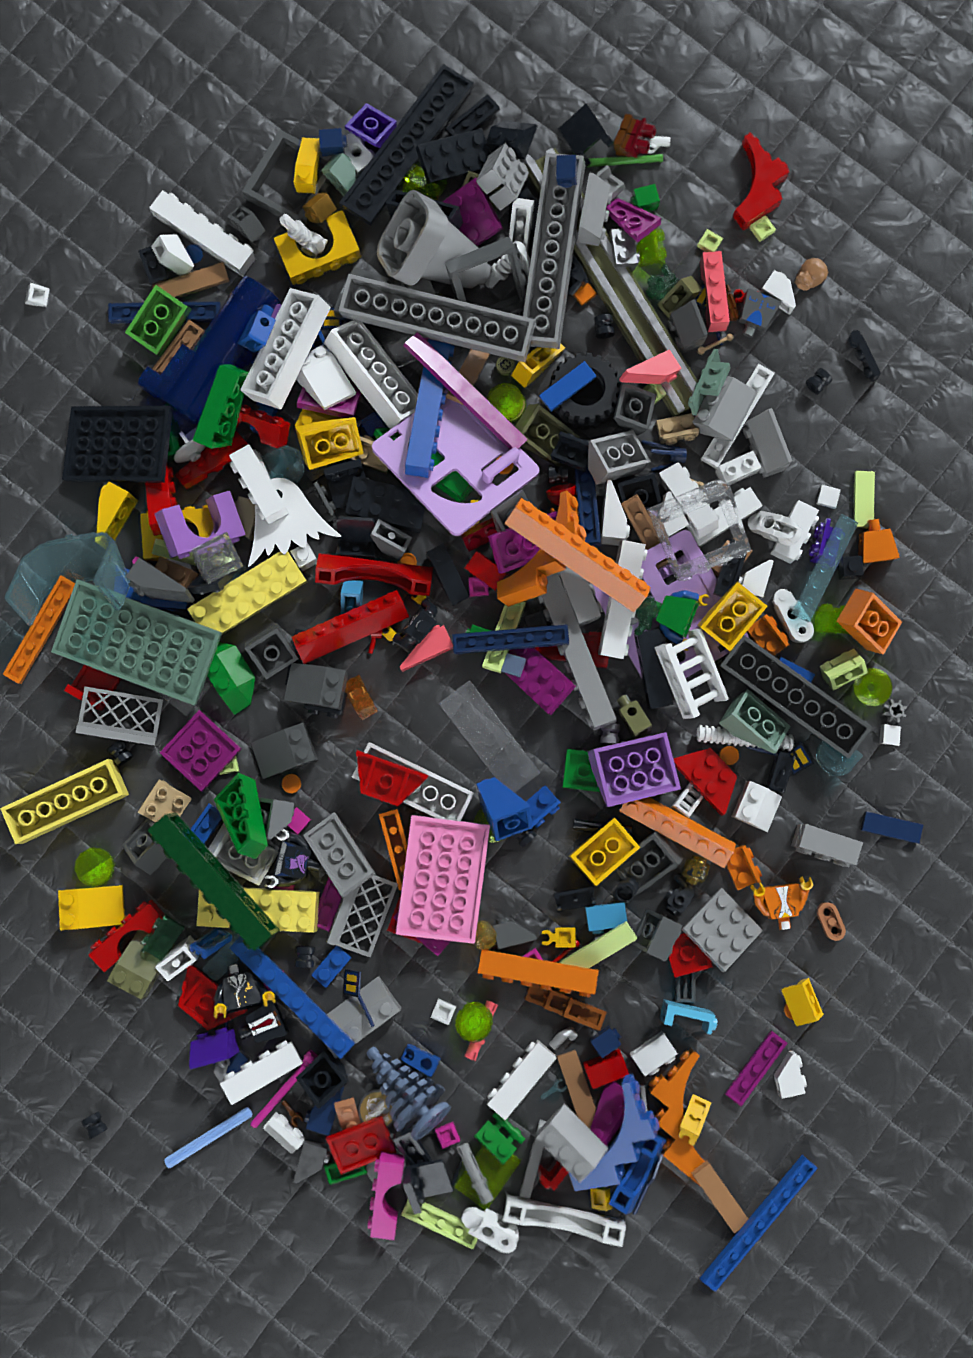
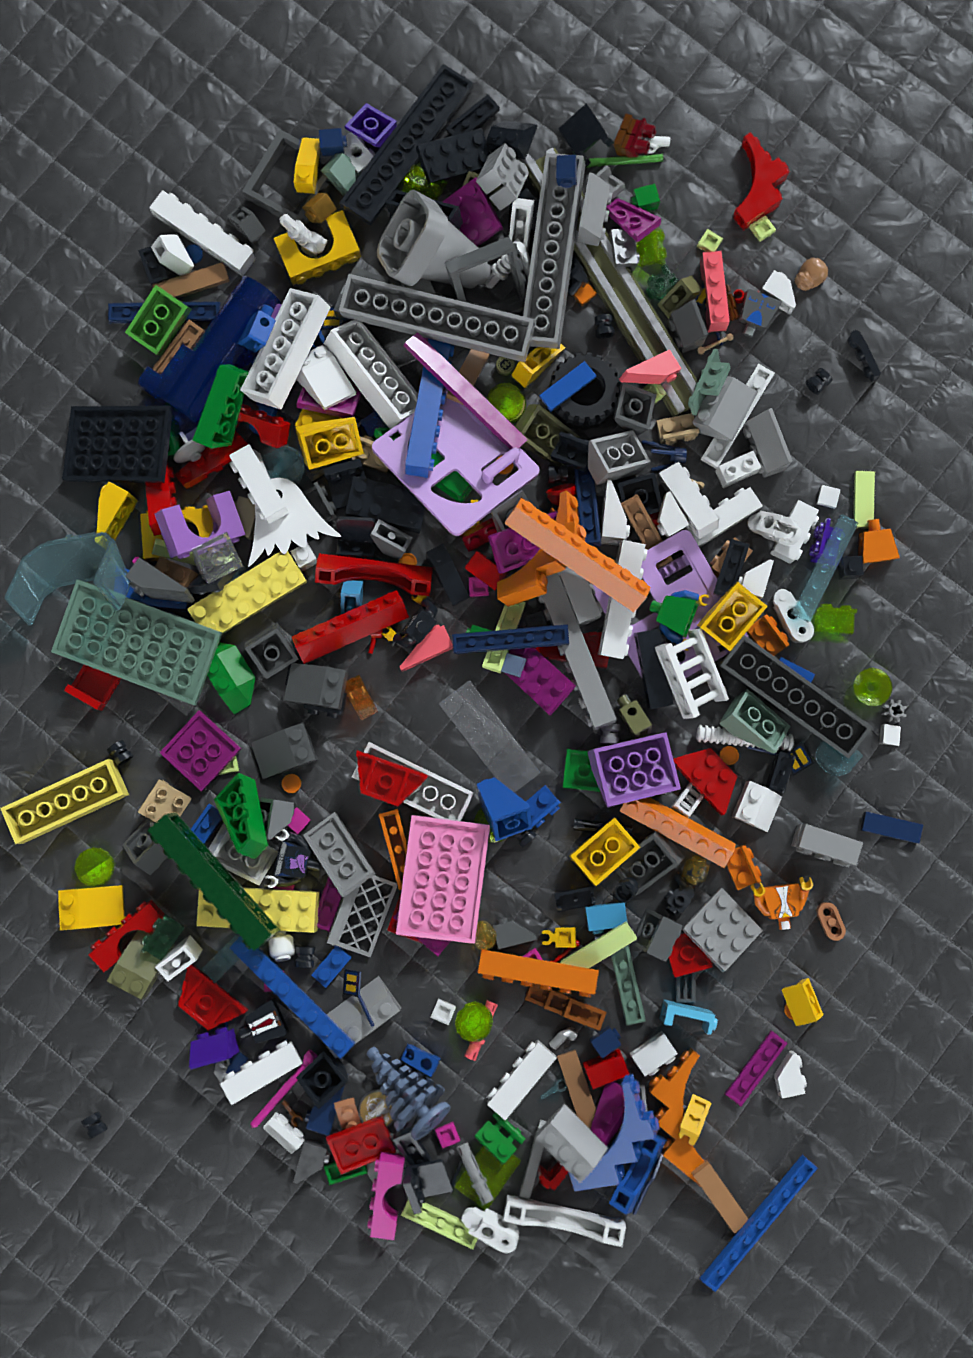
(37, 295): white slope -> none
(40, 630): orange plate -> none
(117, 732): light grey fence -> none
(208, 1137): light blue axle -> none
(213, 943): blue tile -> none
(240, 992): black torso -> none
(281, 946): none -> white head
(600, 1198): yellow plate -> none
(627, 986): none -> sand green tile
(646, 613): clear green piece -> none
(691, 501): clear windscreen -> none
(843, 669): yellowish green brick -> none
(869, 621): orange brick -> none

